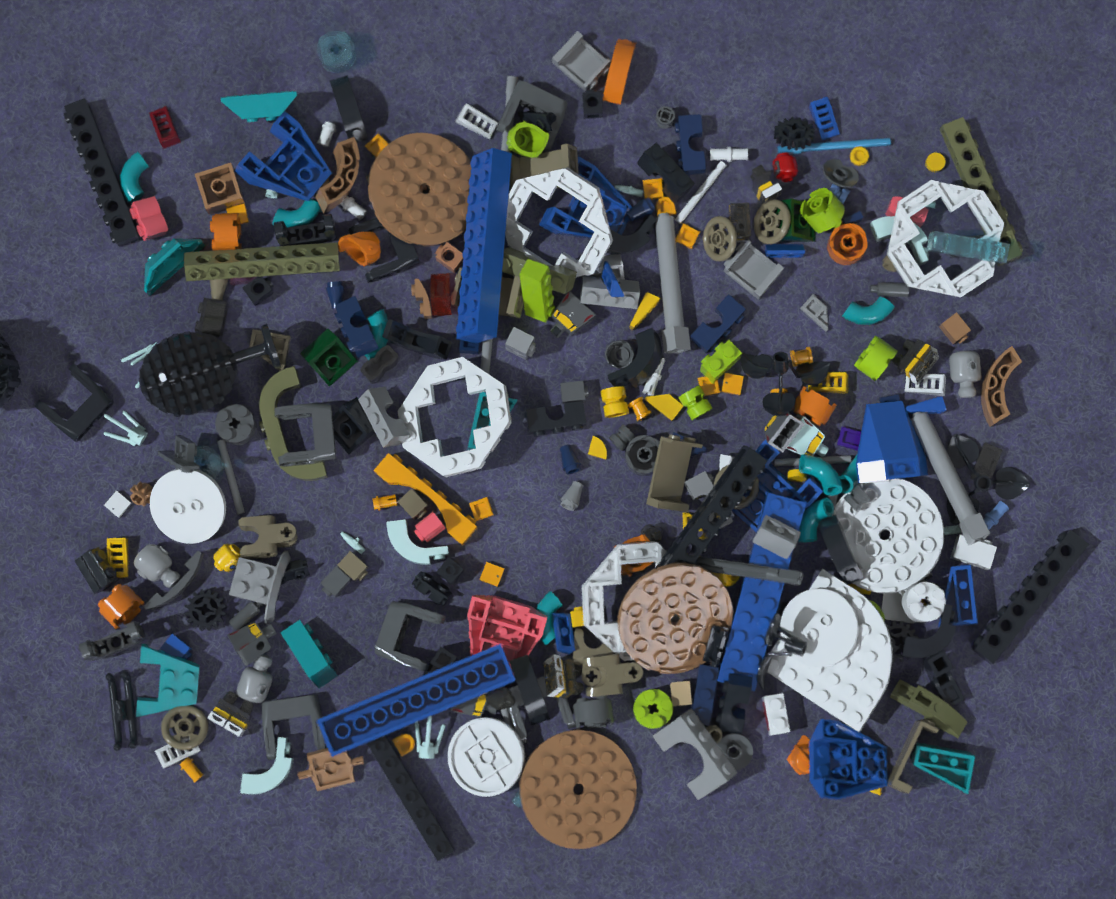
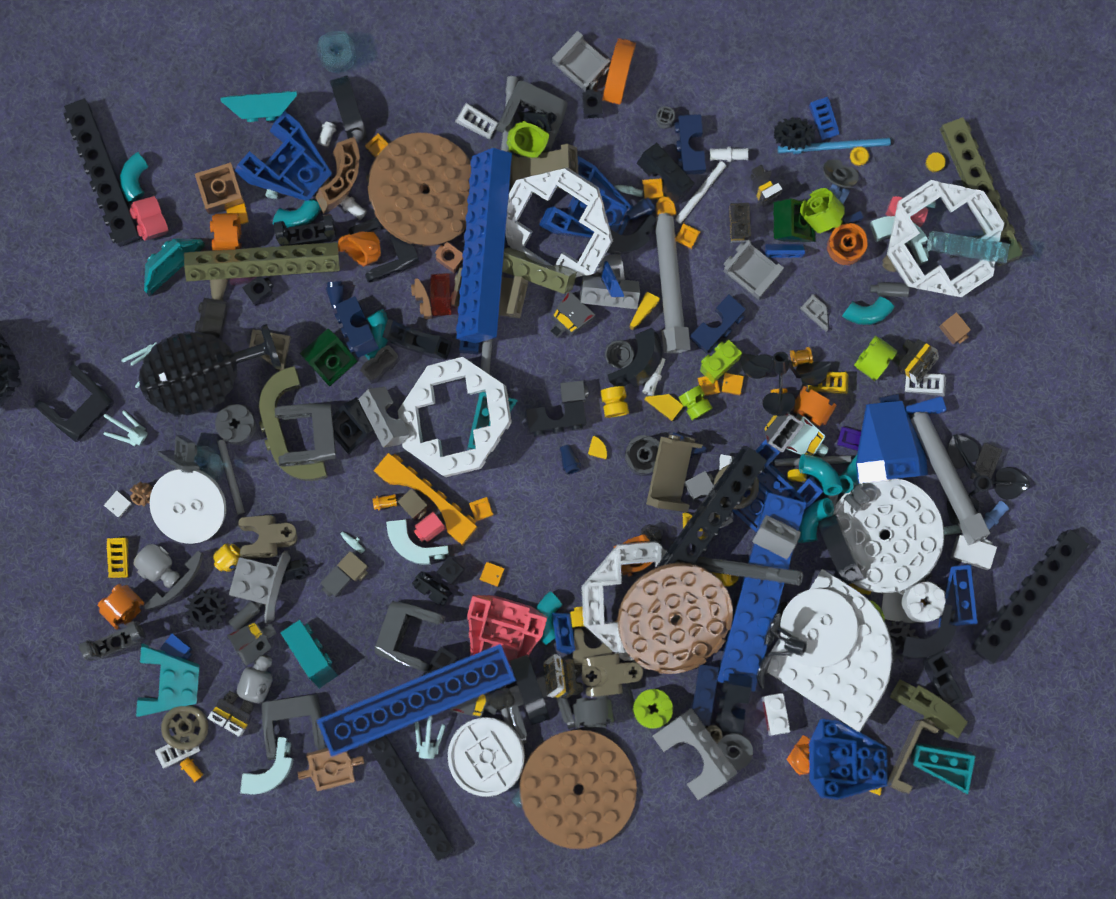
(96, 570): black brick -> none
(122, 710): black piece -> none
(169, 138): dark red slope -> none
(404, 743): light orange tile -> none
(520, 343): light grey brick -> none
(537, 290): lime brick -> none
(572, 496): light grey cone -> none
(620, 439): dark grey wheel -> none
(639, 408): light orange bush -> none
(681, 693): tan panel -> none
(716, 645): black hinge -> none
(719, 238): dark tan plate -> none
(772, 221): dark tan plate -> none
(785, 167): red head -> none
(965, 369): light grey piece -> none
(993, 386): medium nougat brick -> none

